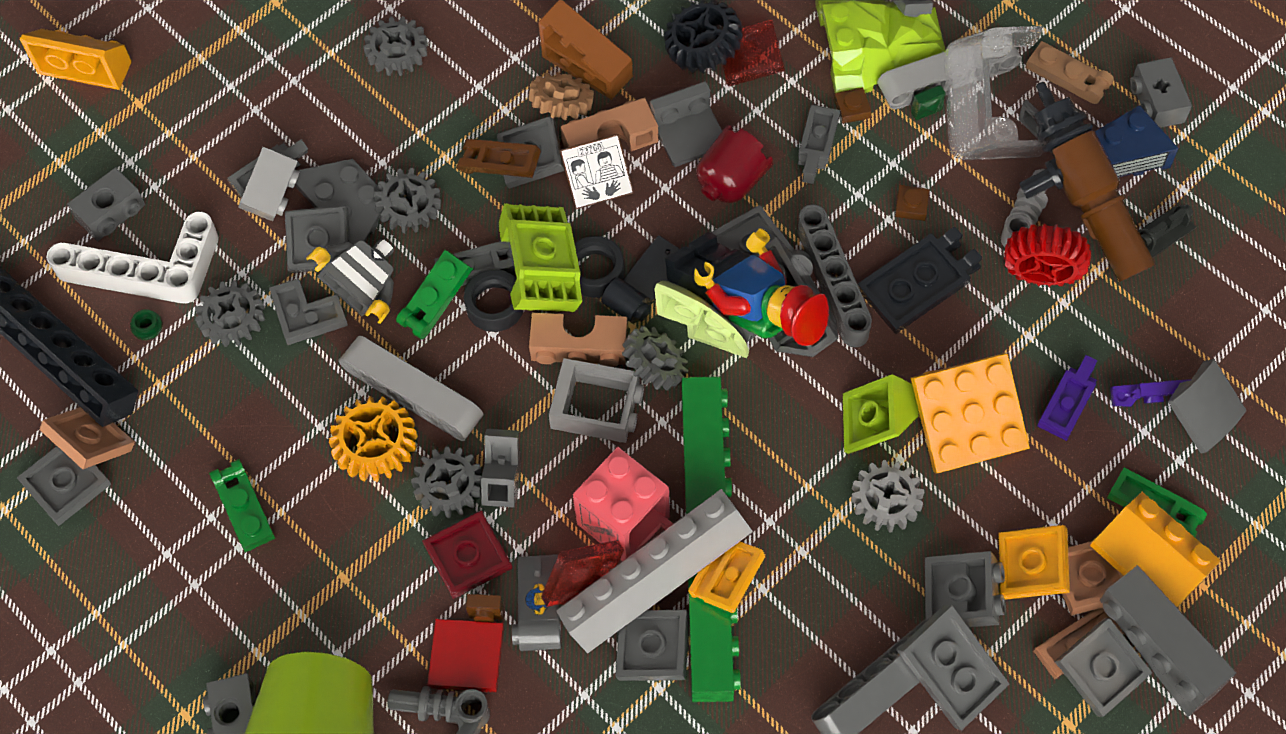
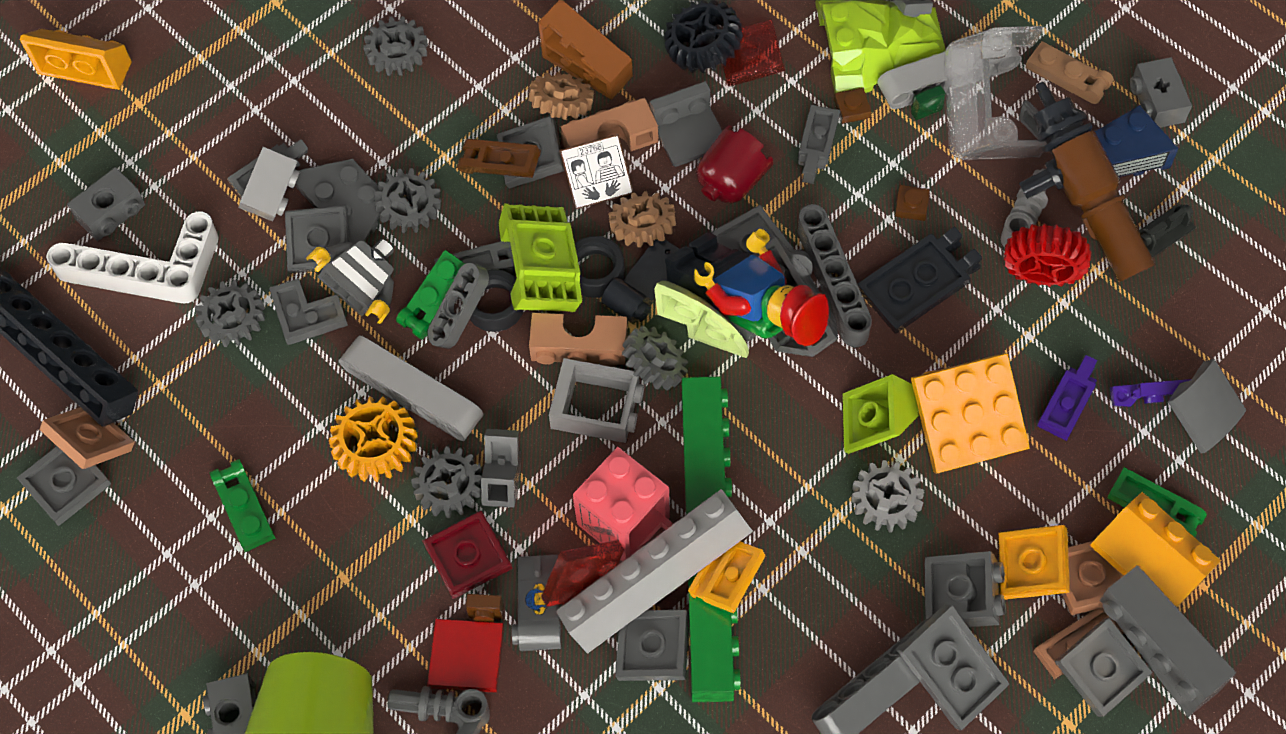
(145, 317): dark green plate -> none
(446, 310): none -> dark grey beam
(642, 219): none -> medium nougat gear

